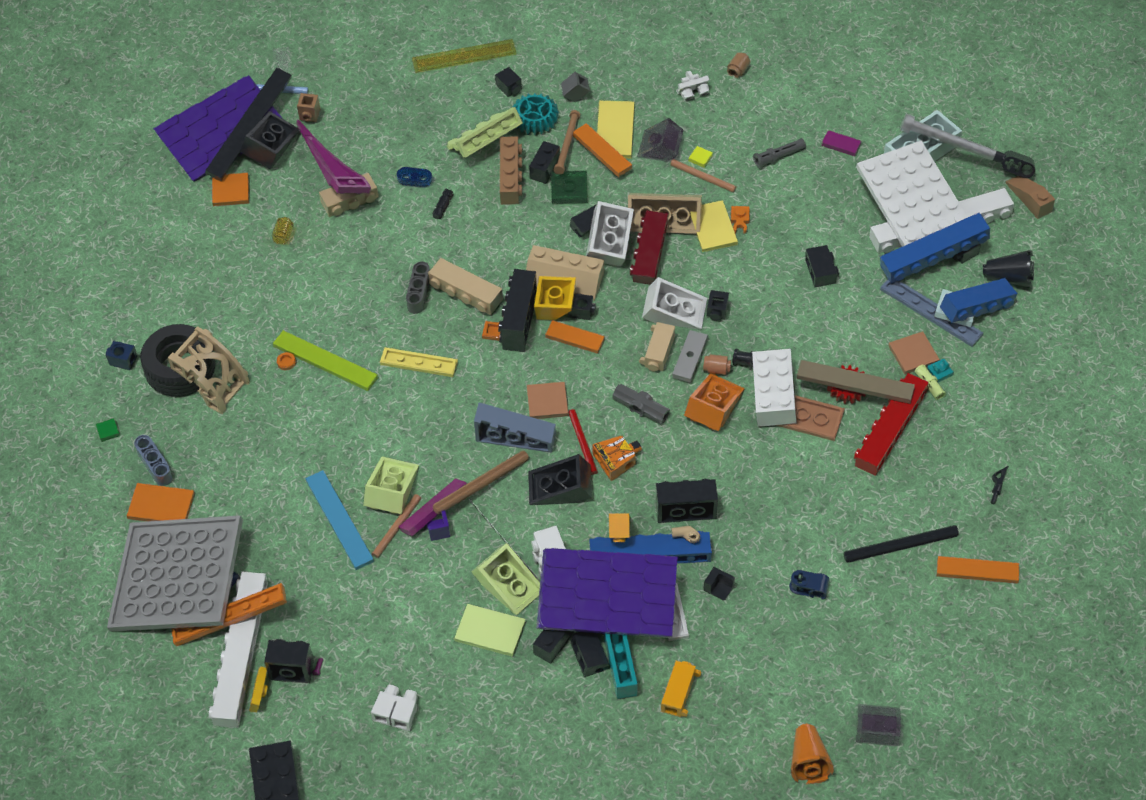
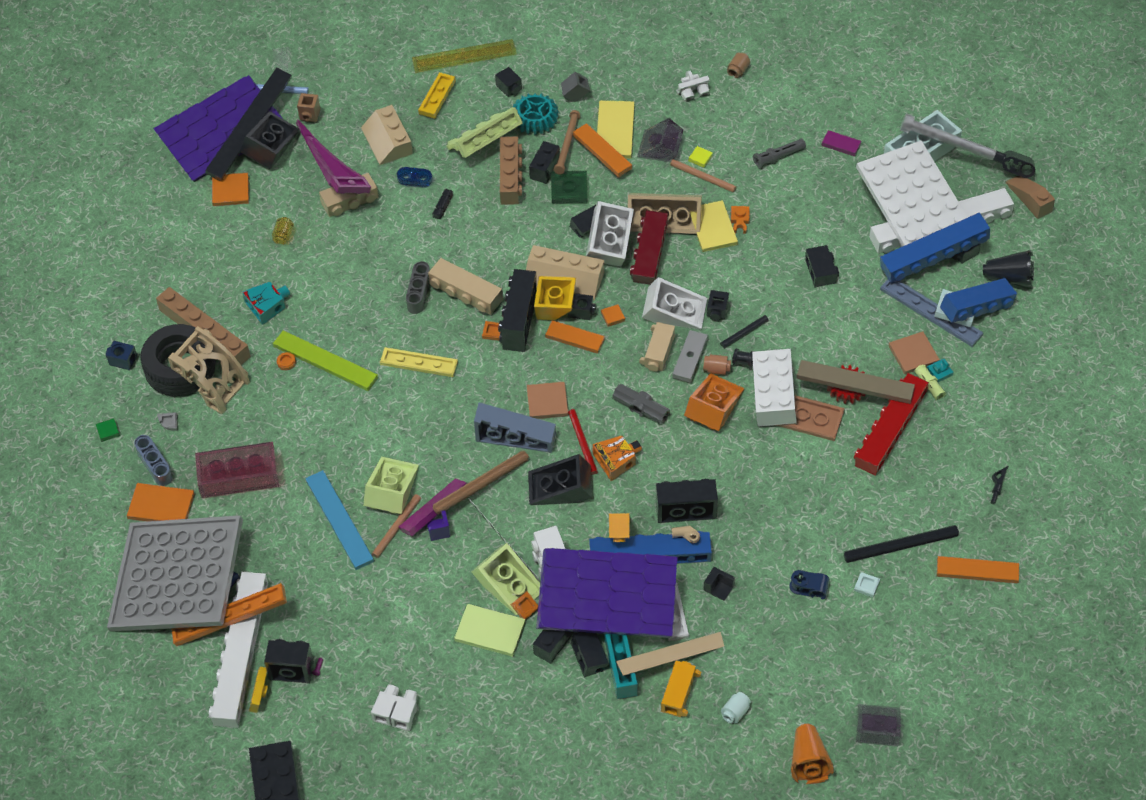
(168, 420): none -> light grey tile
(186, 313): none -> medium nougat brick
(237, 469): none -> clear pink brick
(265, 300): none -> teal torso
(387, 135): none -> tan slope
(437, 95): none -> yellow plate
(524, 605): none -> orange tile
(613, 315): none -> orange tile
(670, 653): none -> tan sticker
(735, 708): none -> light aqua brick
(743, 332): none -> black bar
(866, 584): none -> light aqua tile

